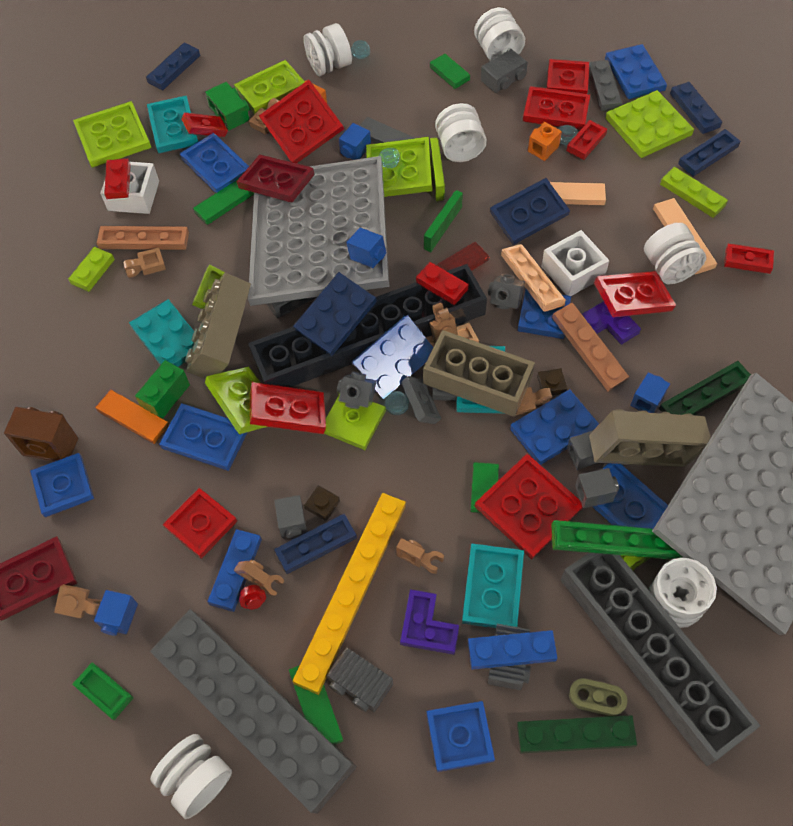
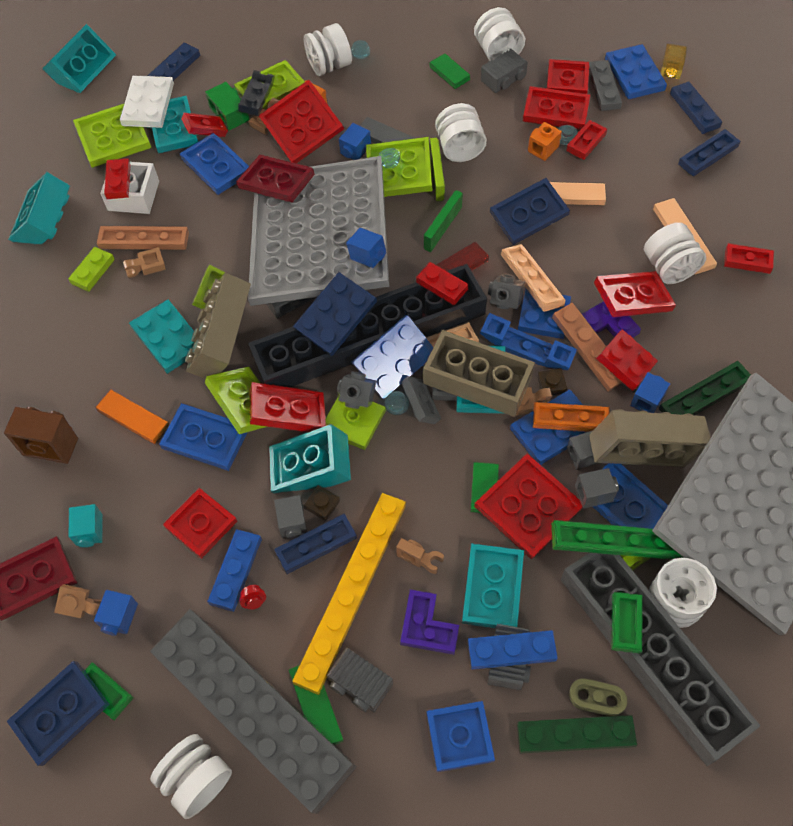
(40, 211): none -> teal slope
(57, 713): none -> dark blue plate
(62, 485): blue plate -> none
(79, 60): none -> teal slope
(85, 525): none -> teal brick
(147, 101): none -> white plate
(163, 389): green brick -> none
(221, 202): green tile -> none
(254, 573): medium nougat plate -> none
(256, 93): none -> black plate
(310, 461): none -> teal slope
(443, 321): medium nougat plate -> none
(526, 346): none -> blue slope
(568, 416): none -> orange tile
(574, 263): white brick -> none
(626, 622): none -> green tile
(627, 360): none -> red plate
(649, 124): lime plate -> none
(673, 61): none -> clear yellow brick
(693, 192): lime plate -> none

